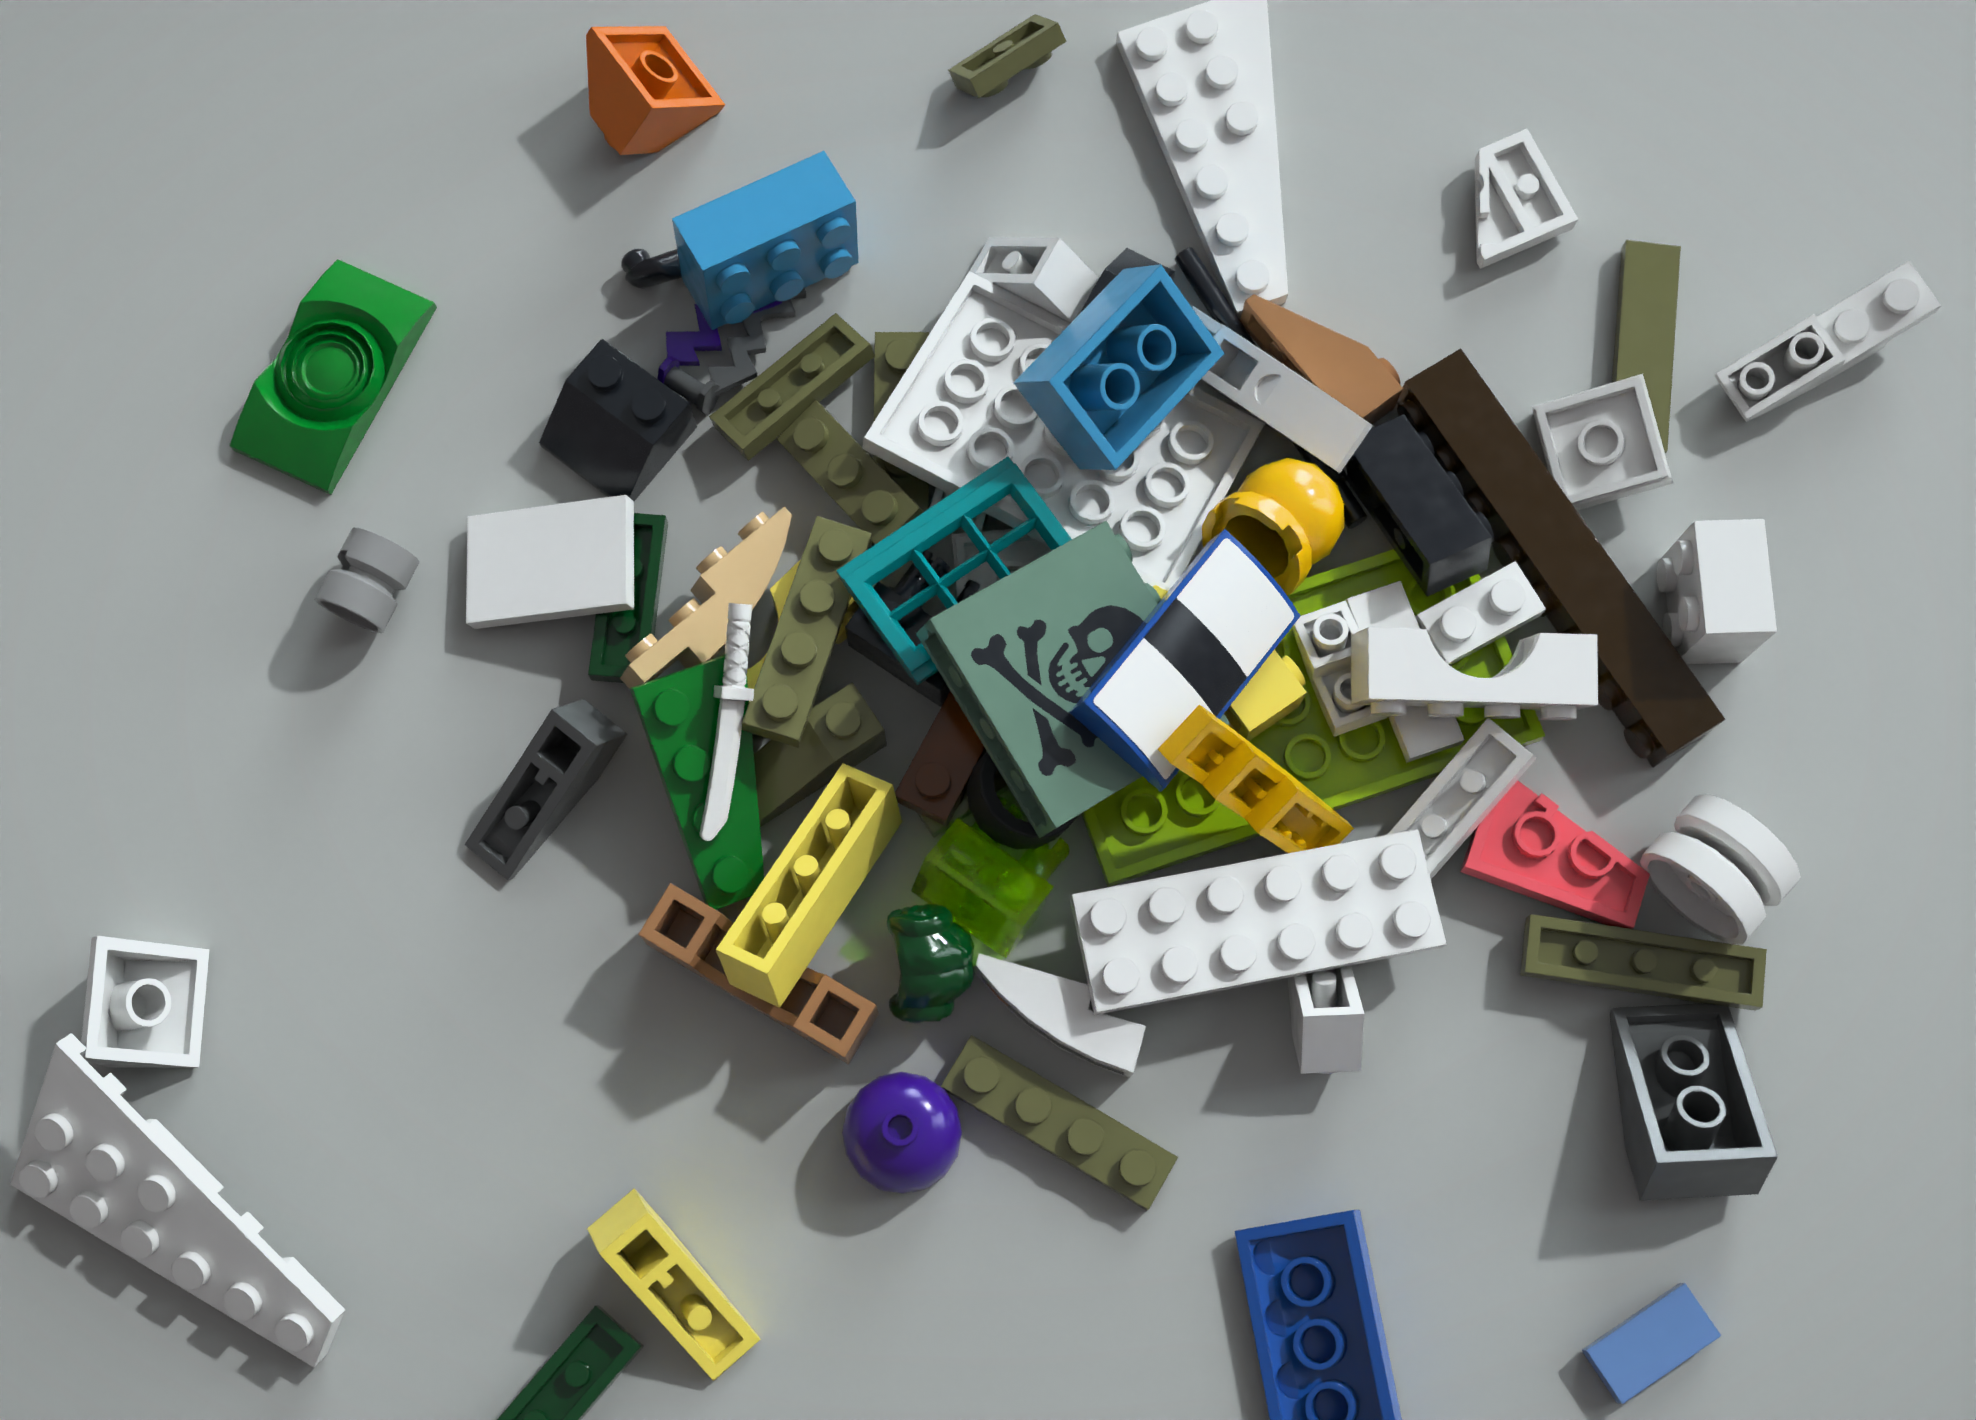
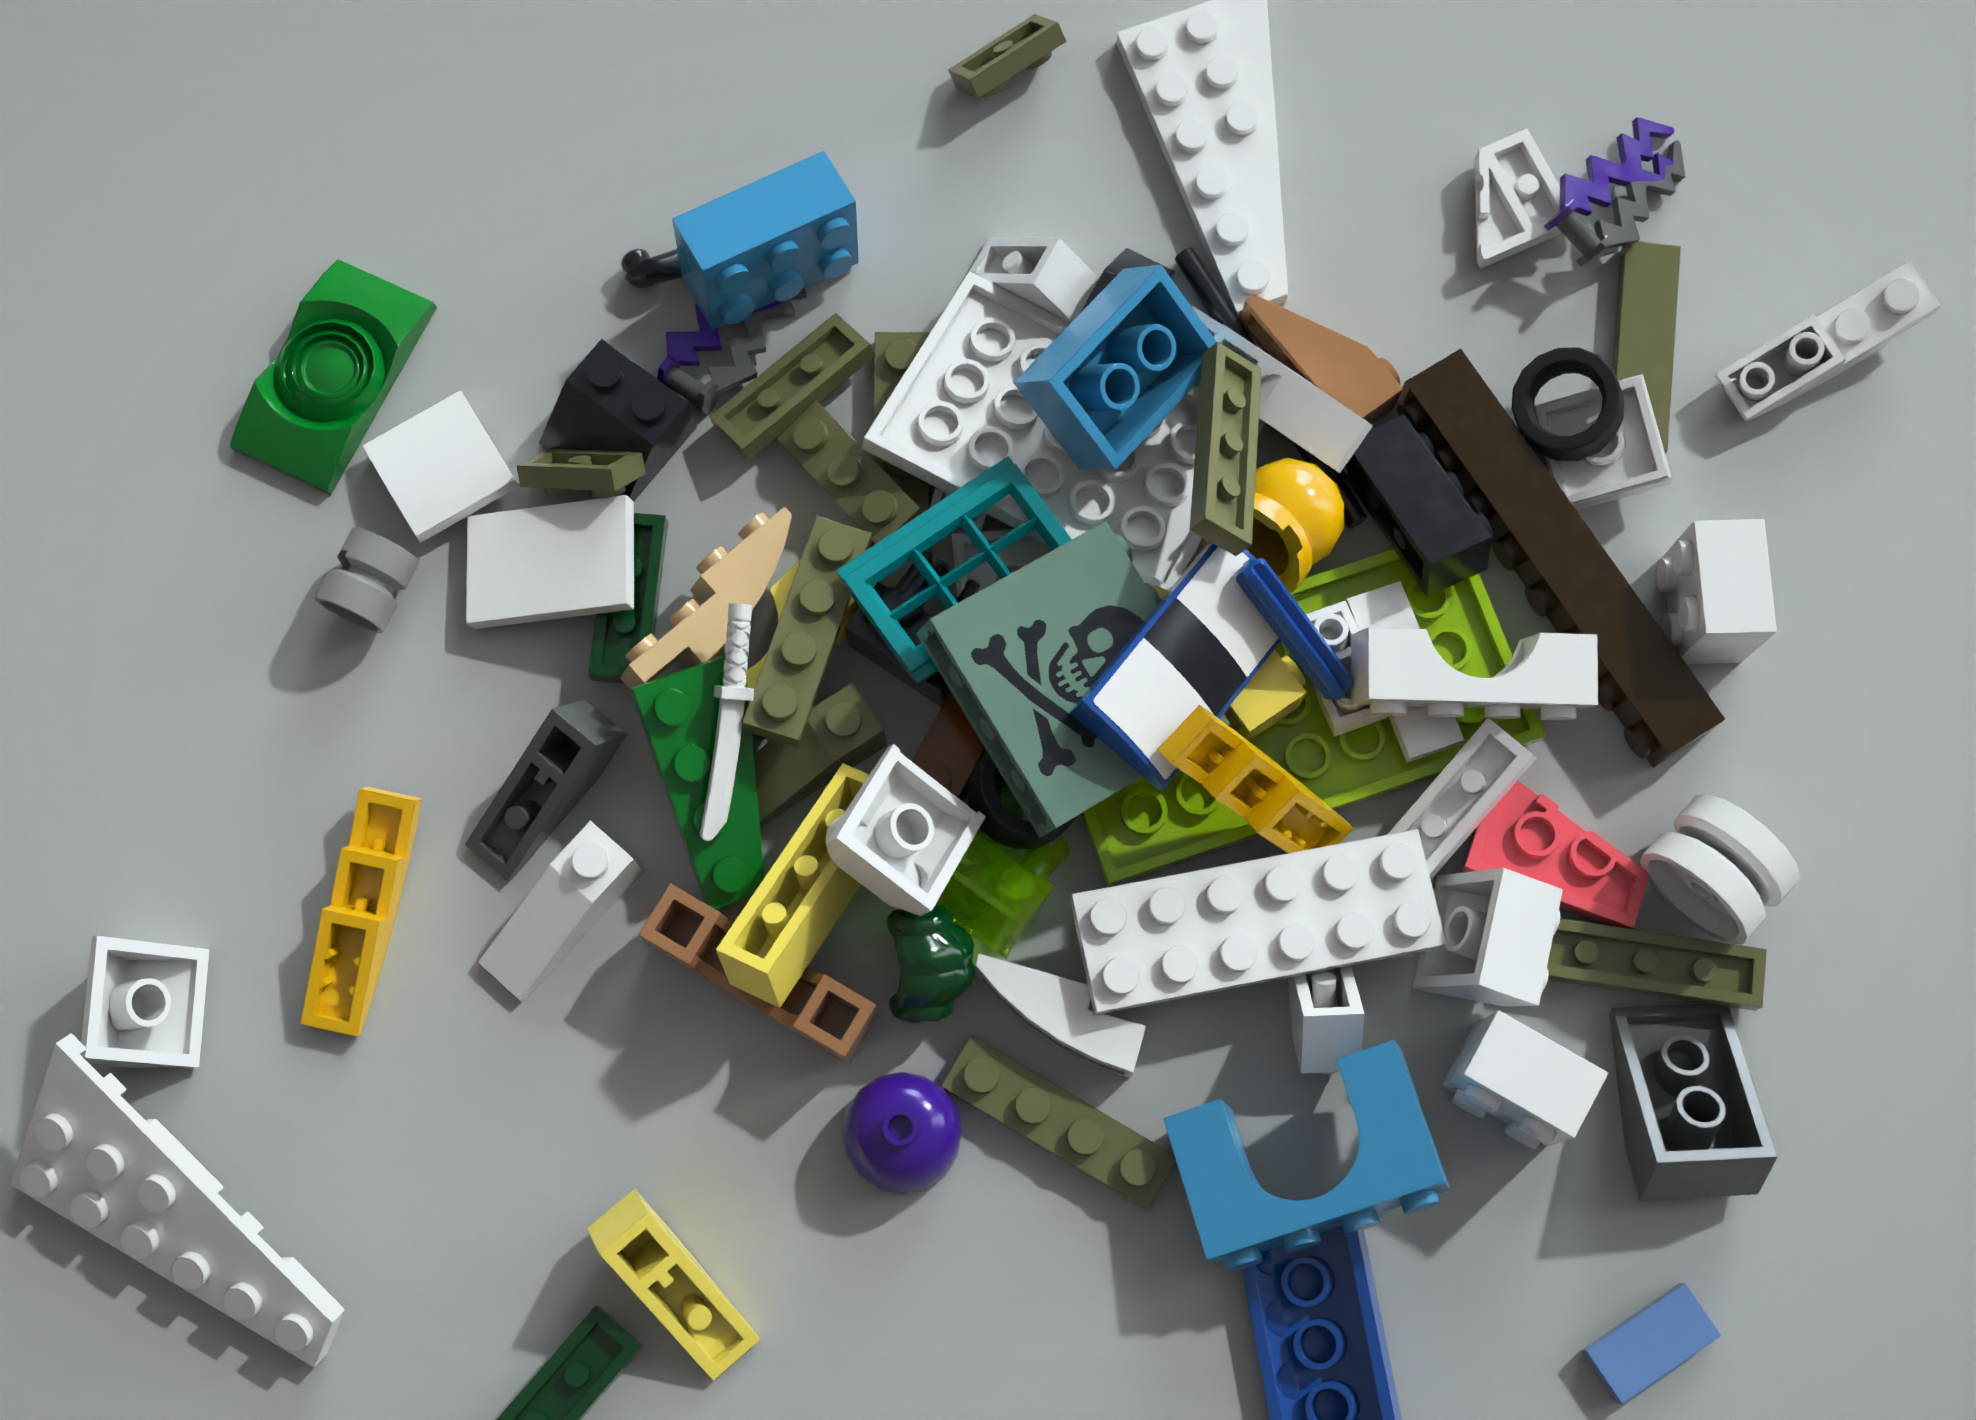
(361, 911): none -> yellow slope
(440, 466): none -> white slope
(560, 910): none -> white slope
(572, 470): none -> olive plate
(645, 88): orange slope -> none
(902, 834): none -> white slope
(1226, 450): none -> olive plate
(1294, 628): none -> blue axle
(1391, 1168): none -> dark azure arch
(1481, 613): white plate -> none
(1495, 938): none -> white slope
(1523, 1081): none -> white brick
(1551, 365): none -> black tyre
(1578, 193): none -> piece

